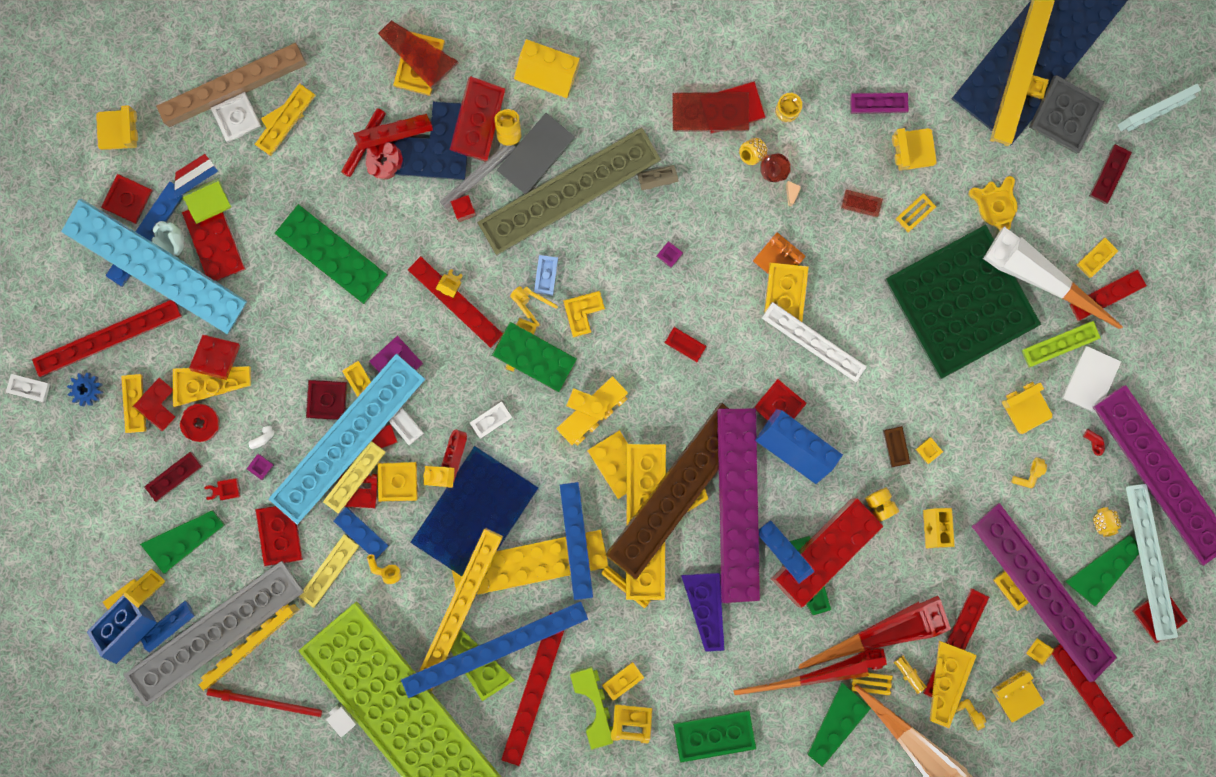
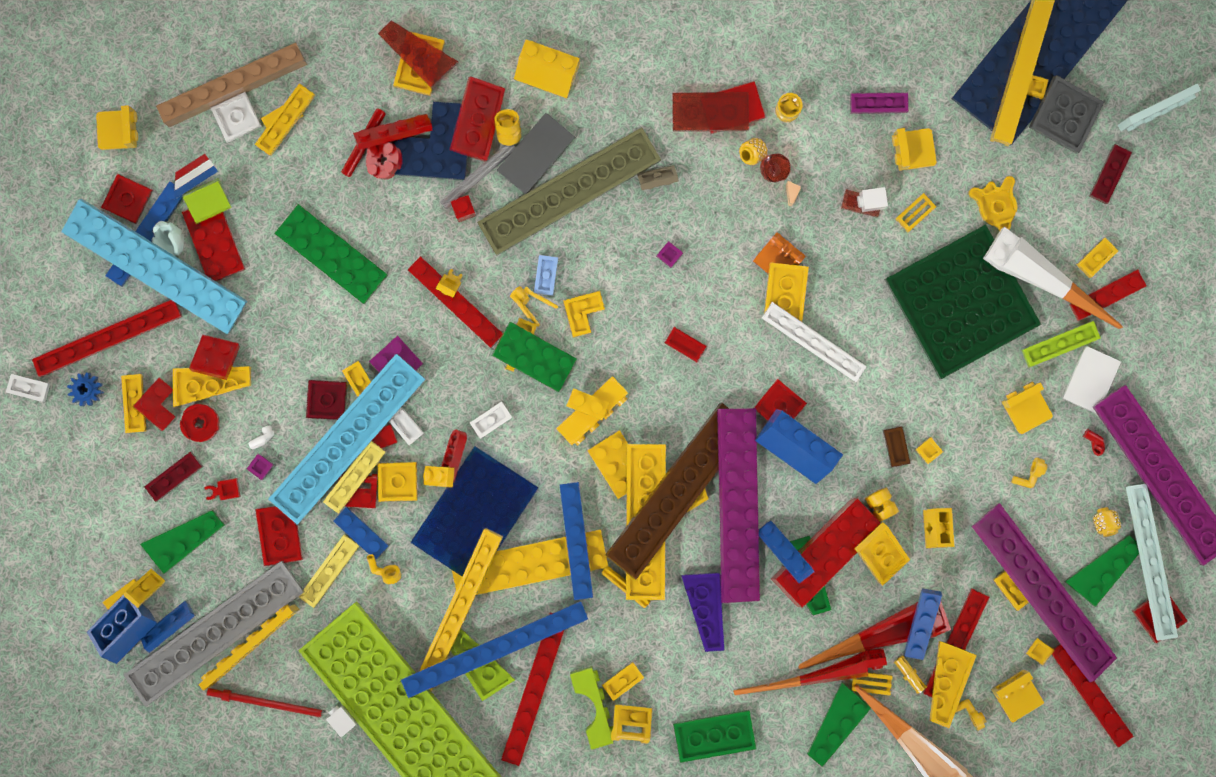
(872, 199): none -> white brick
(882, 554): none -> yellow plate
(922, 624): none -> blue plate

